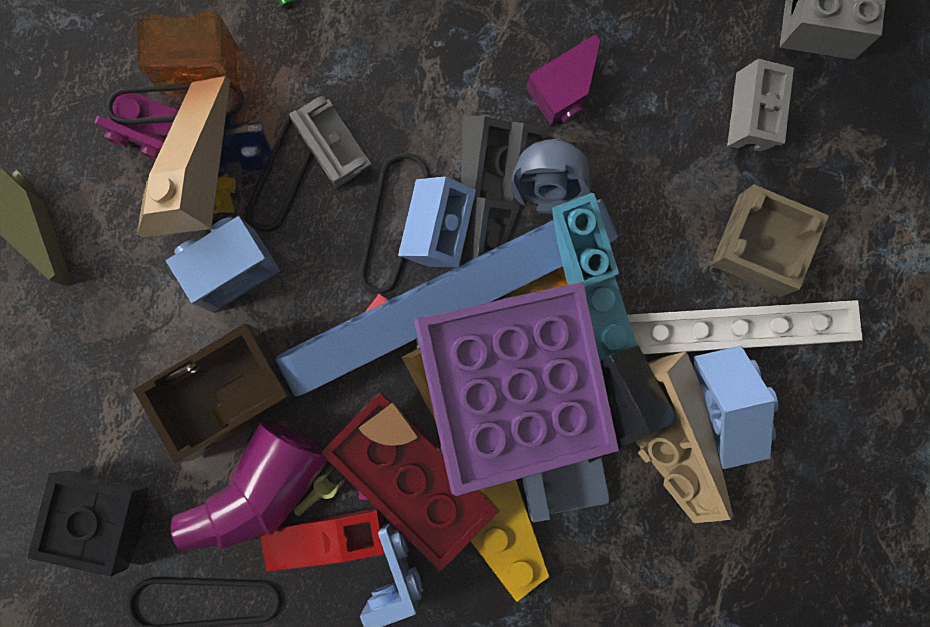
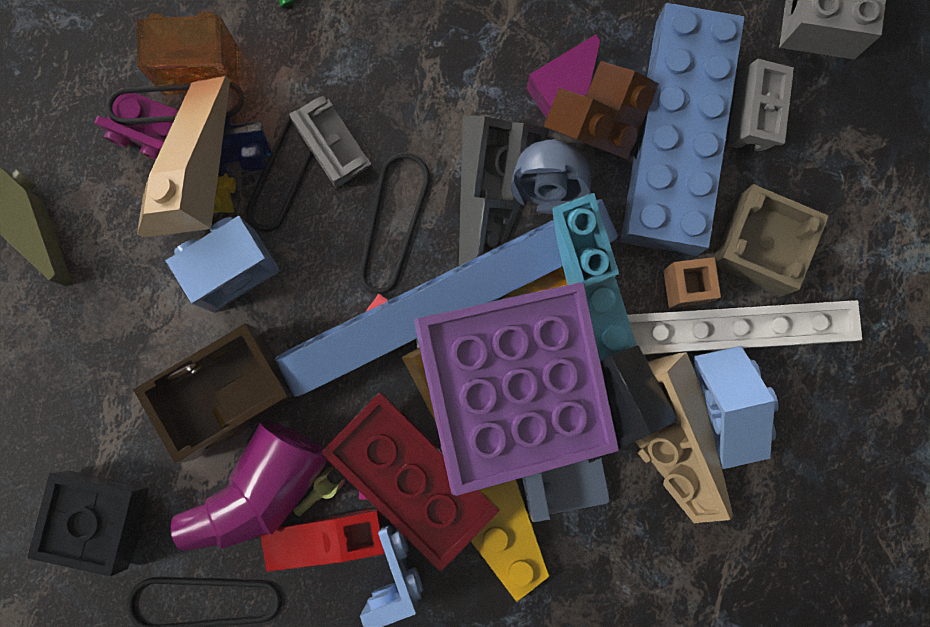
(389, 427): medium nougat tile -> none
(437, 222): light blue brick -> none
(608, 113): none -> reddish brown brick
(683, 131): none -> medium blue brick
(692, 282): none -> medium nougat brick

